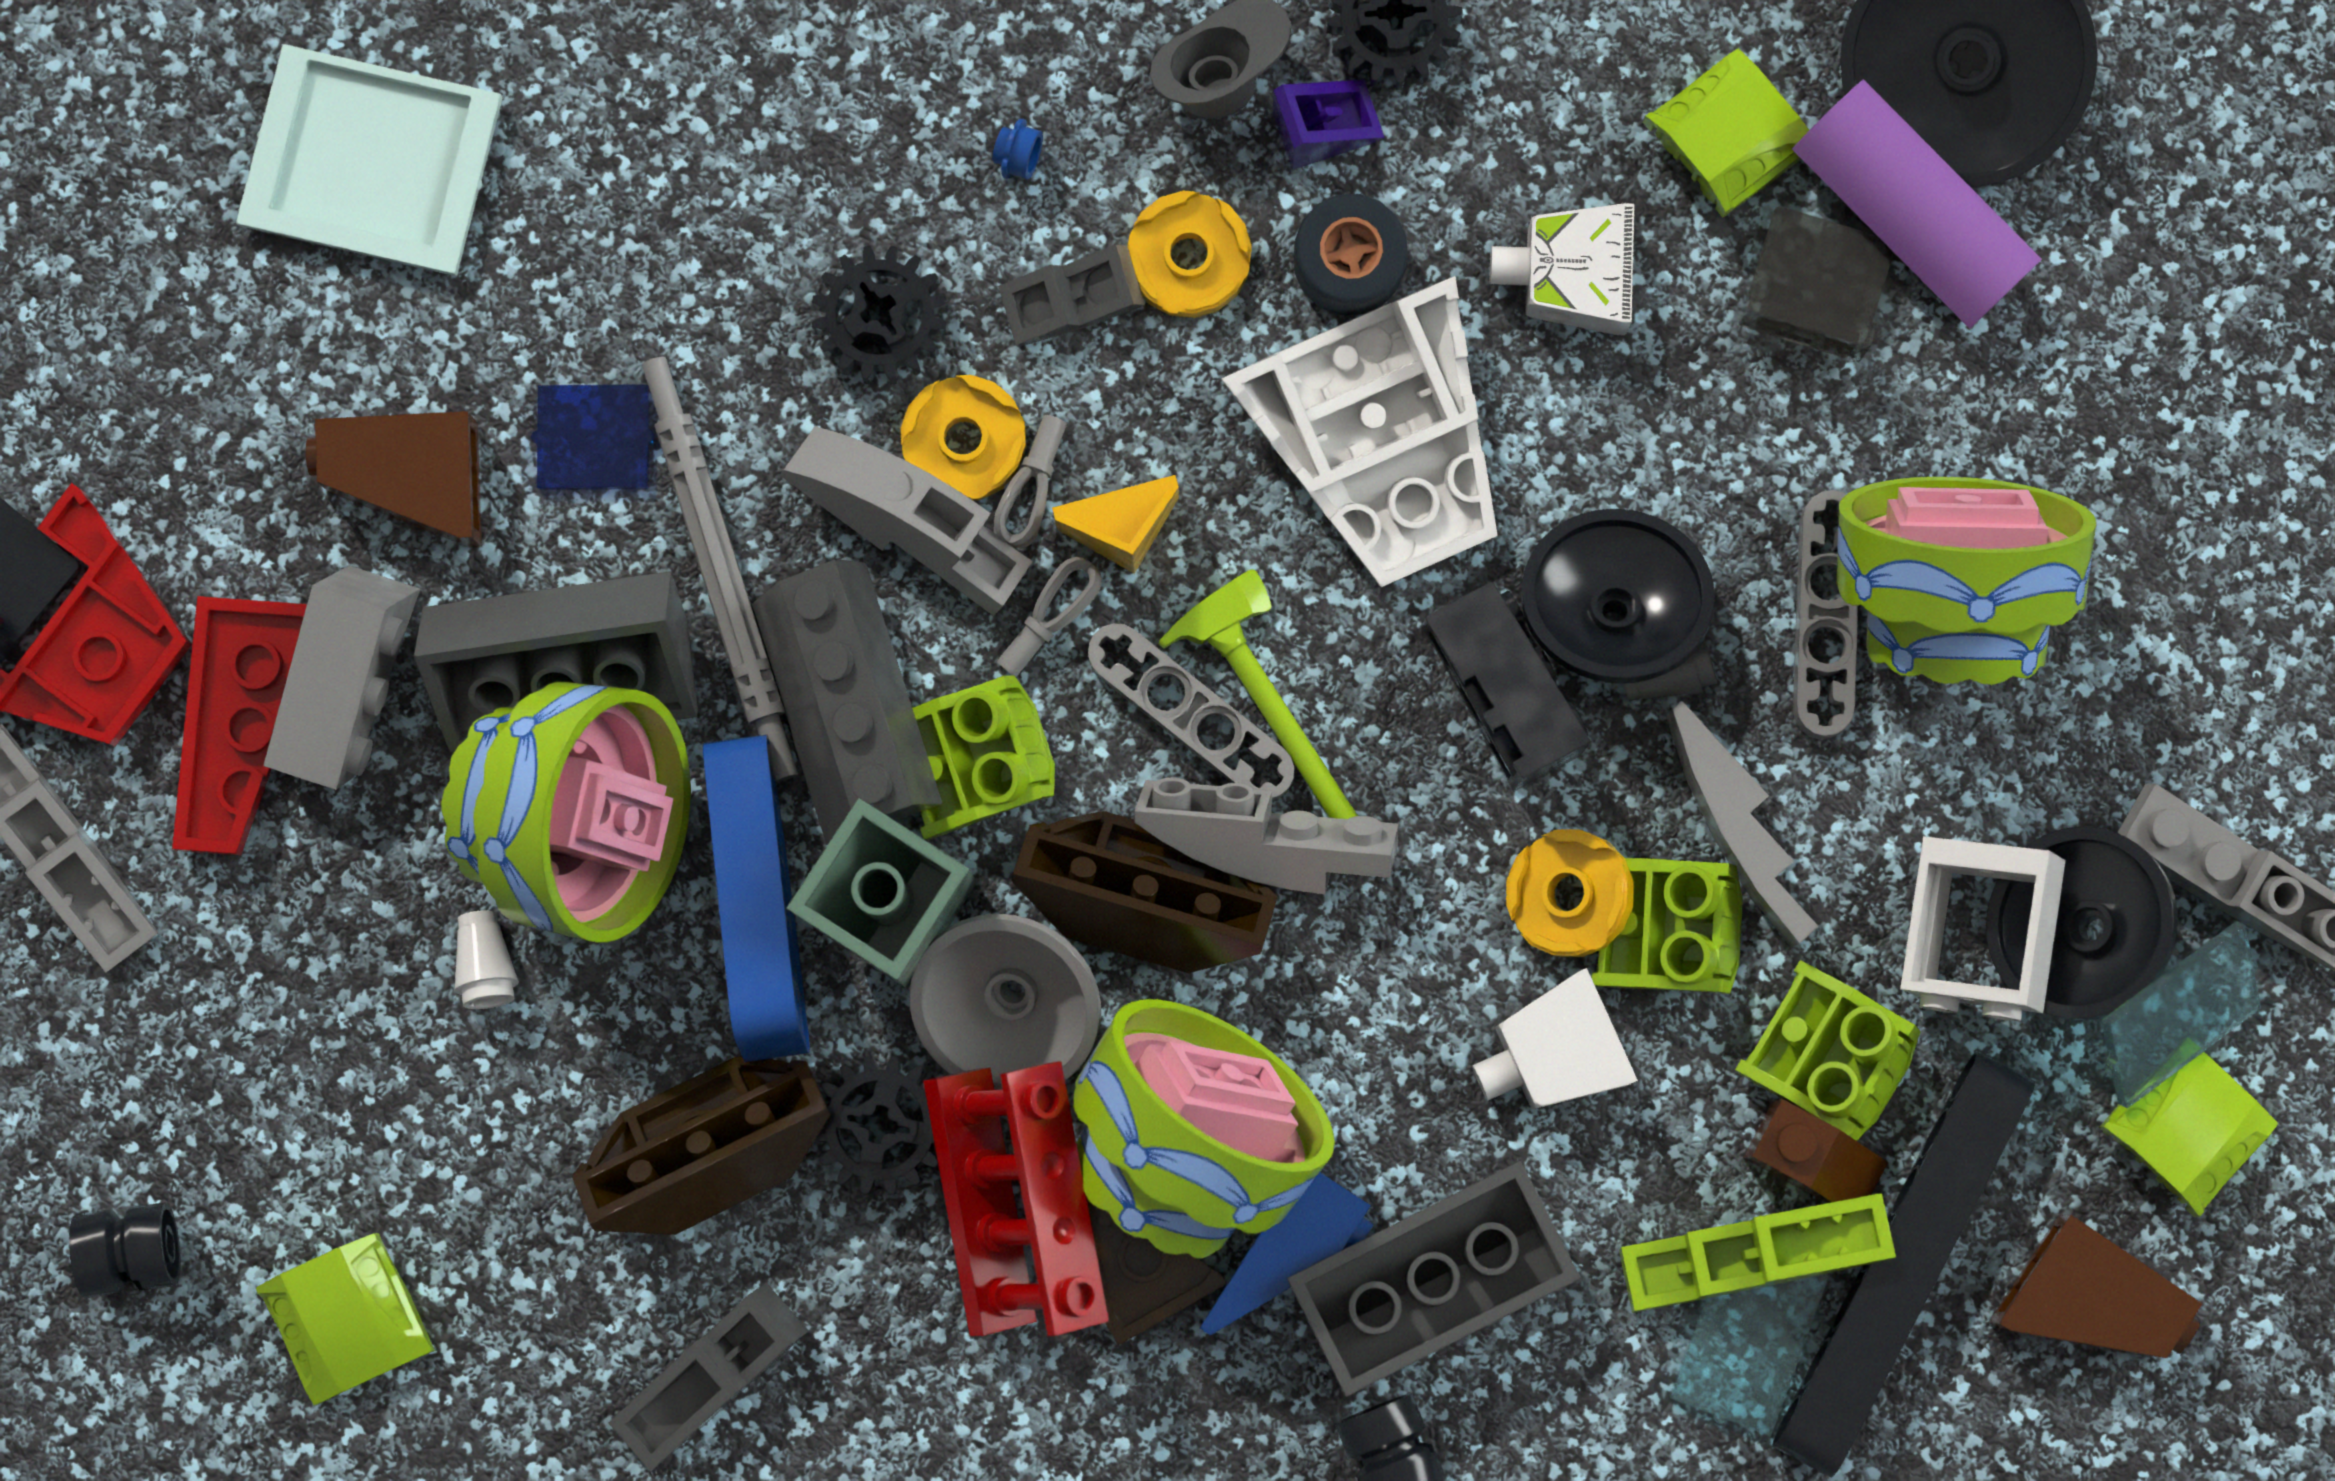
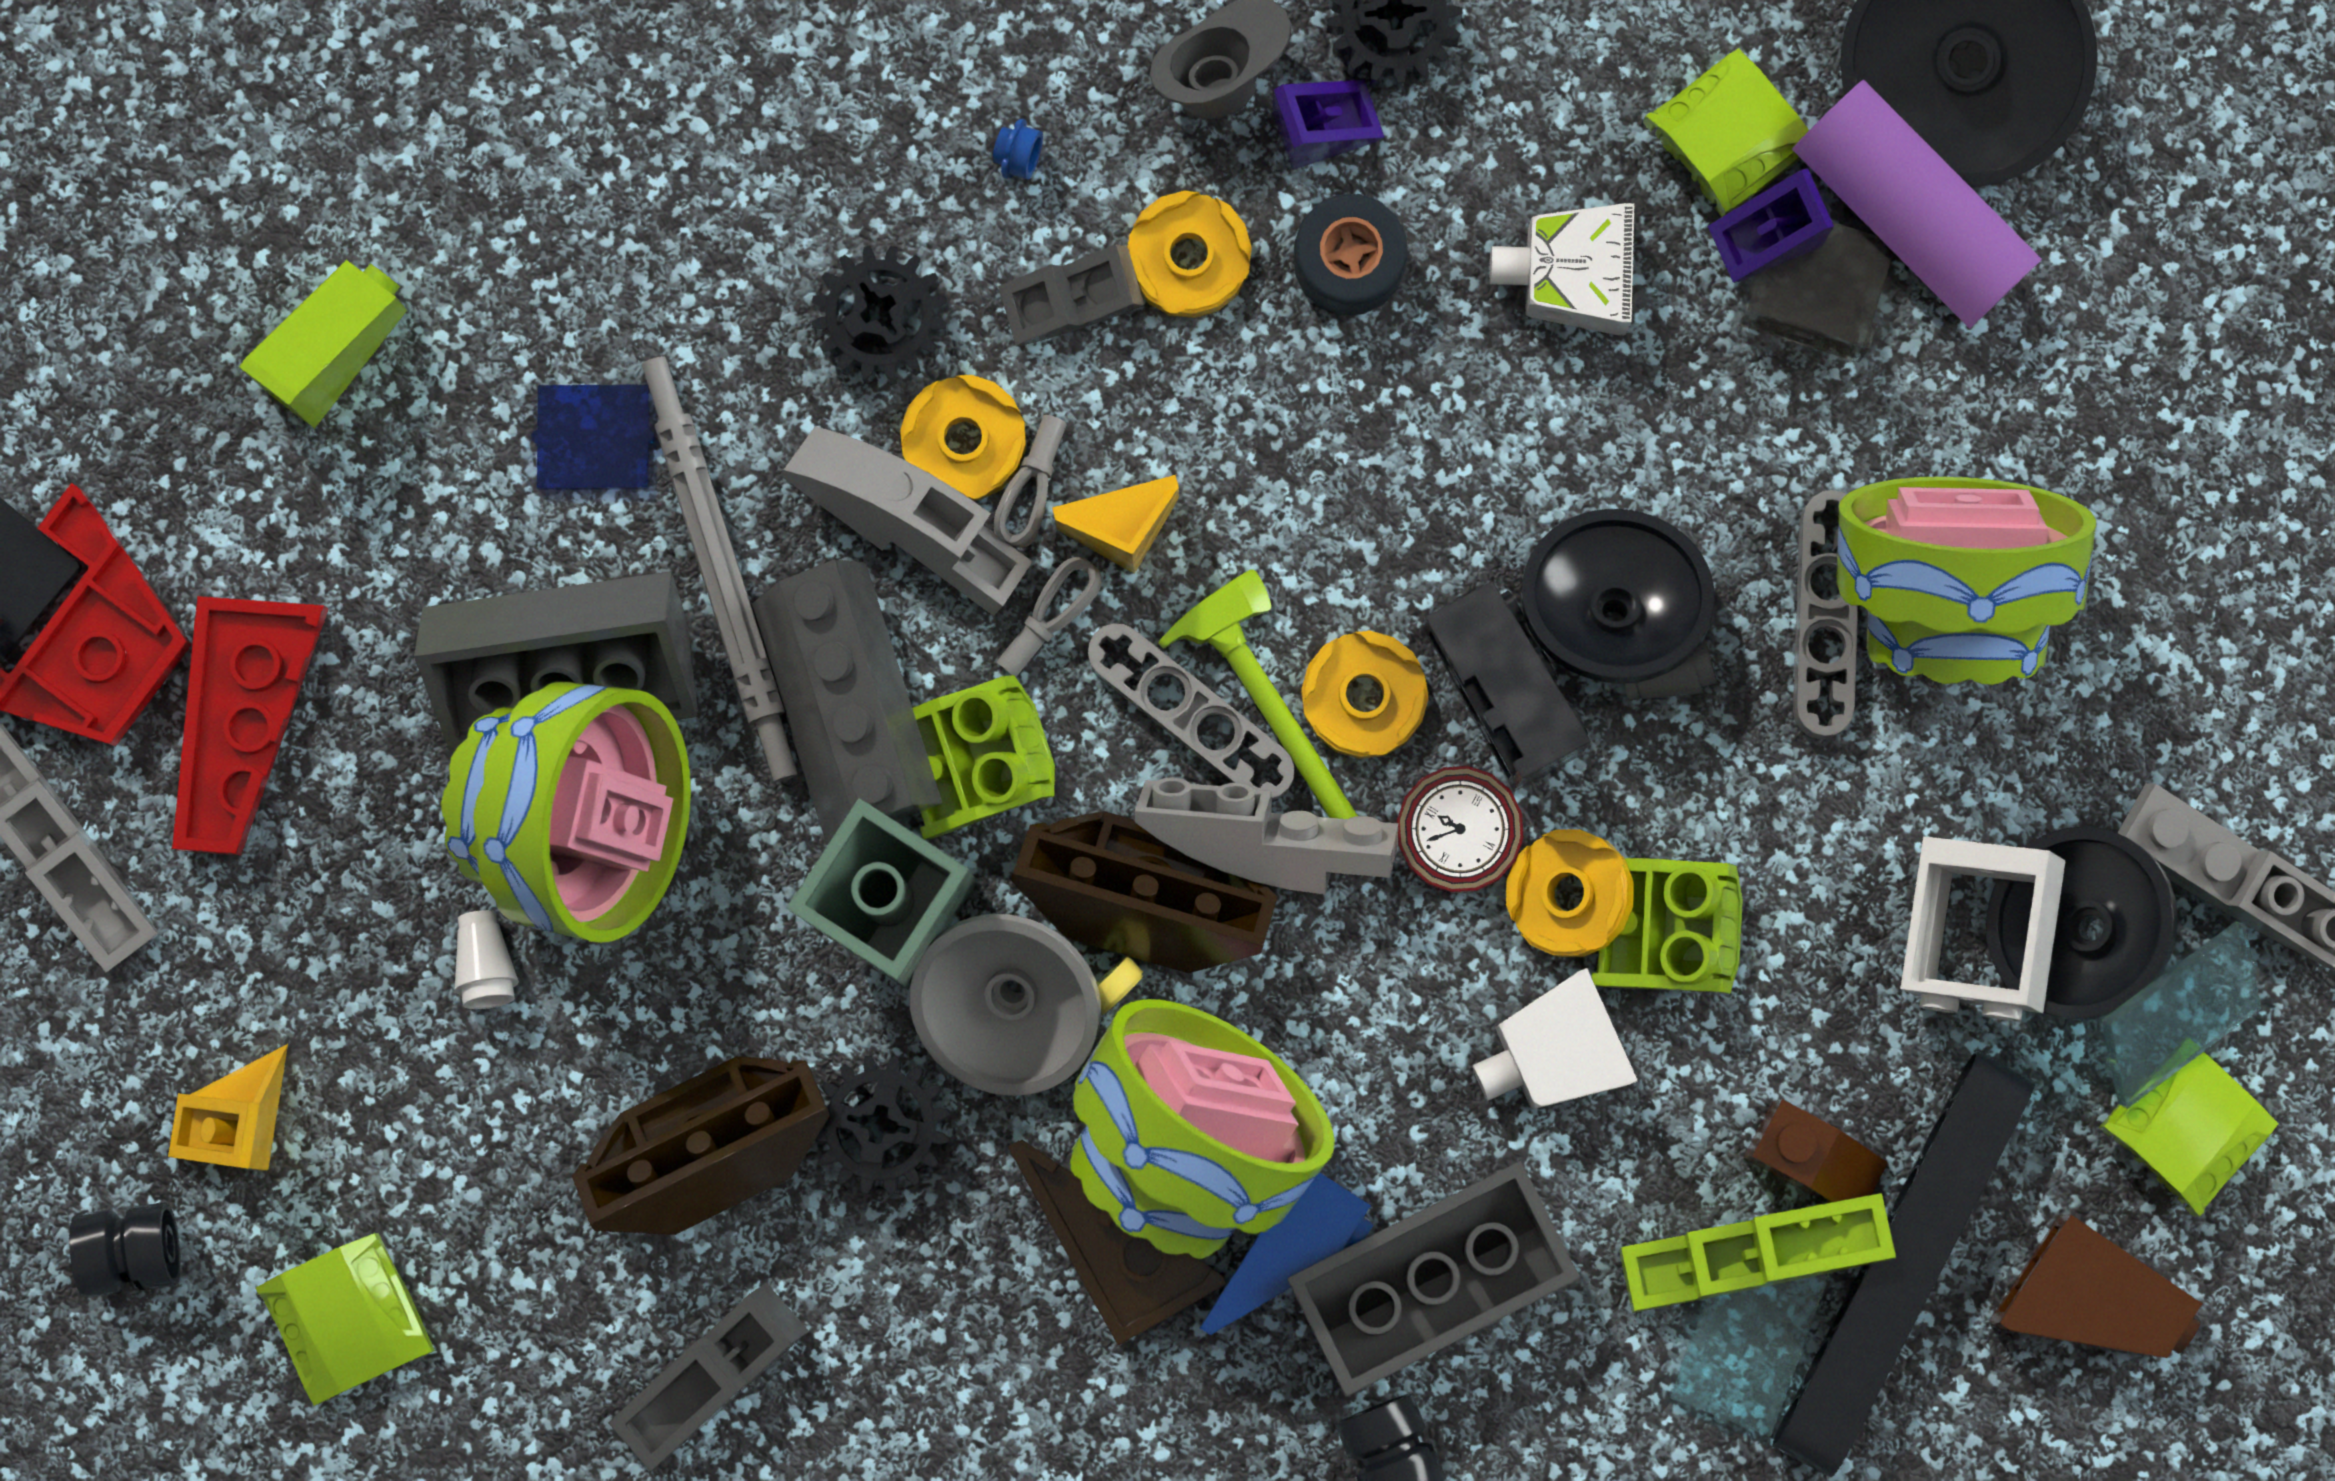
(232, 1117): none -> yellow slope
(326, 341): none -> lime slope
(339, 676): light grey wedge -> none
(369, 160): light aqua piece -> none
(405, 468): reddish brown slope -> none
(752, 901): blue beam -> none
(983, 1207): red fence -> none
(1118, 982): none -> light yellow tile
(1359, 732): none -> yellow tile
(1382, 431): white wedge -> none
(1459, 829): none -> tile
(1726, 801): light grey slope -> none
(1772, 227): none -> dark purple slope
(1832, 1052): lime slope -> none

